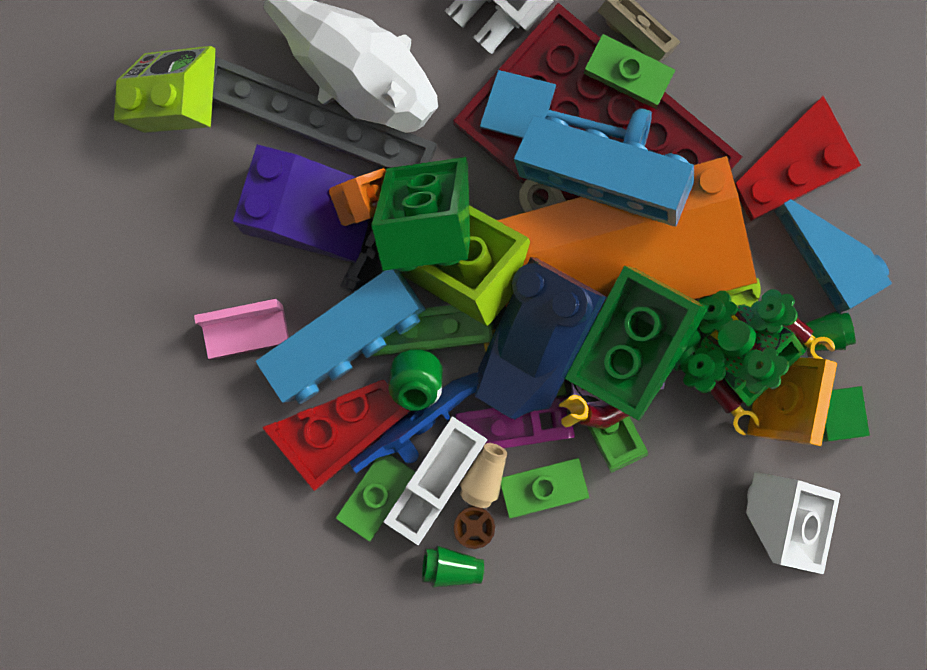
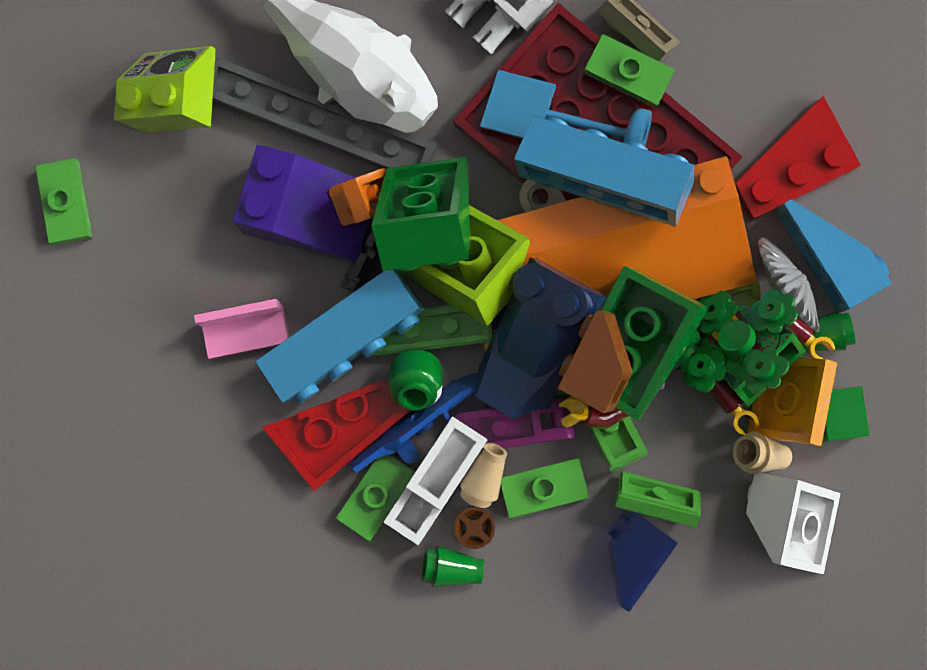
(63, 201): none -> bright green plate
(600, 364): none -> dark orange slope
(636, 556): none -> clear blue slope
(658, 499): none -> bright green plate
(759, 454): none -> tan cone
(789, 280): none -> light grey hair

